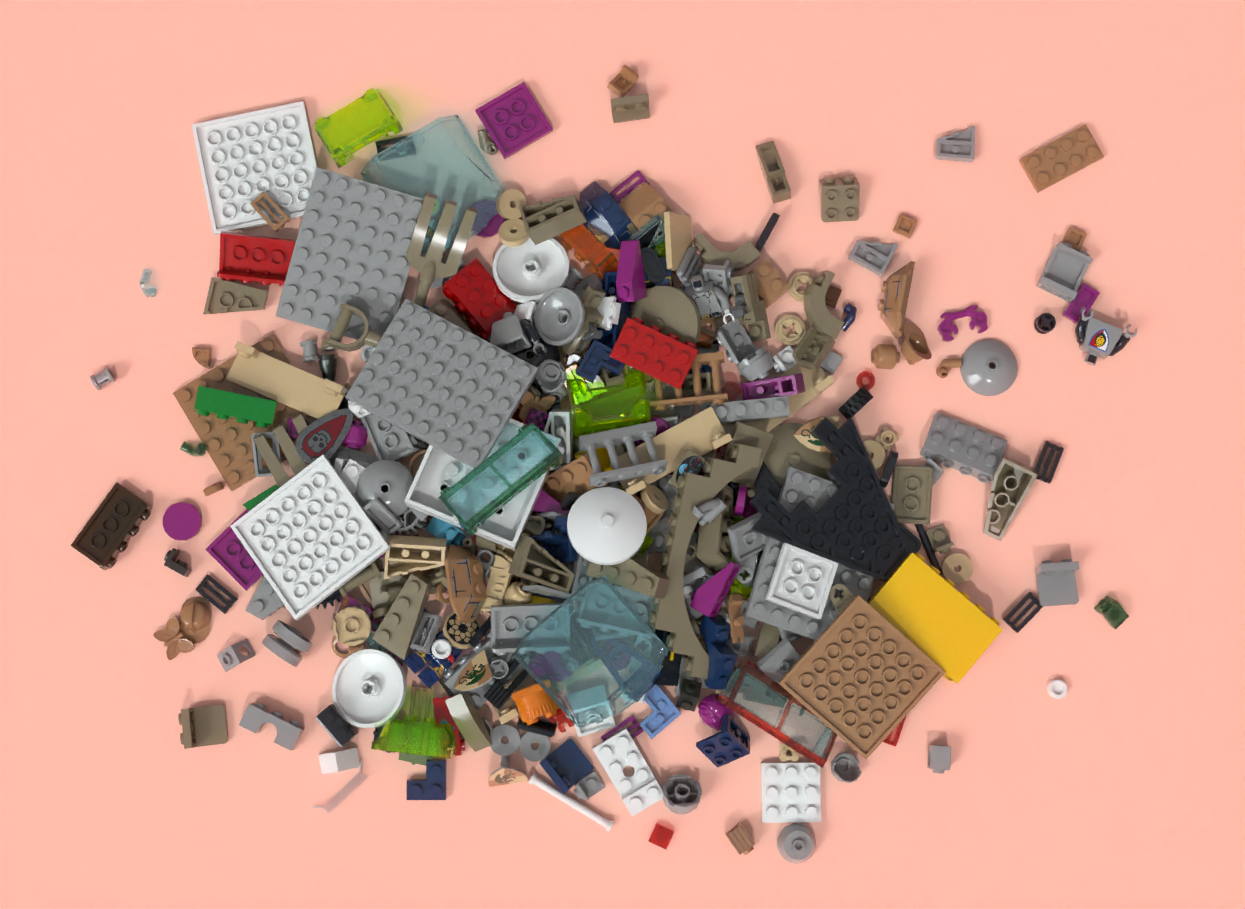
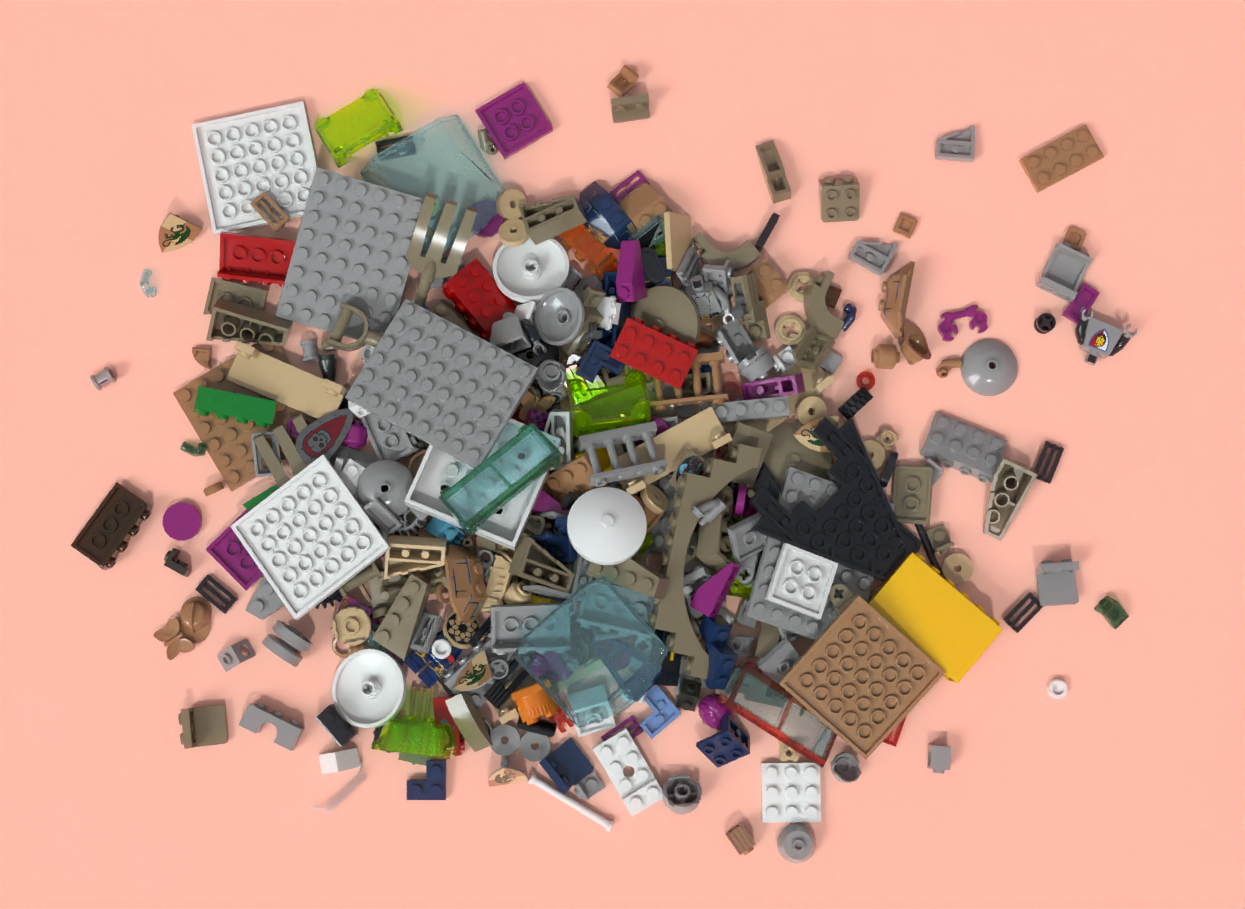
(176, 233): none -> shield
(246, 324): none -> dark tan wedge
(661, 836): clear red plate -> none
(736, 618): medium nougat piece -> none
(805, 404): none -> tan piece

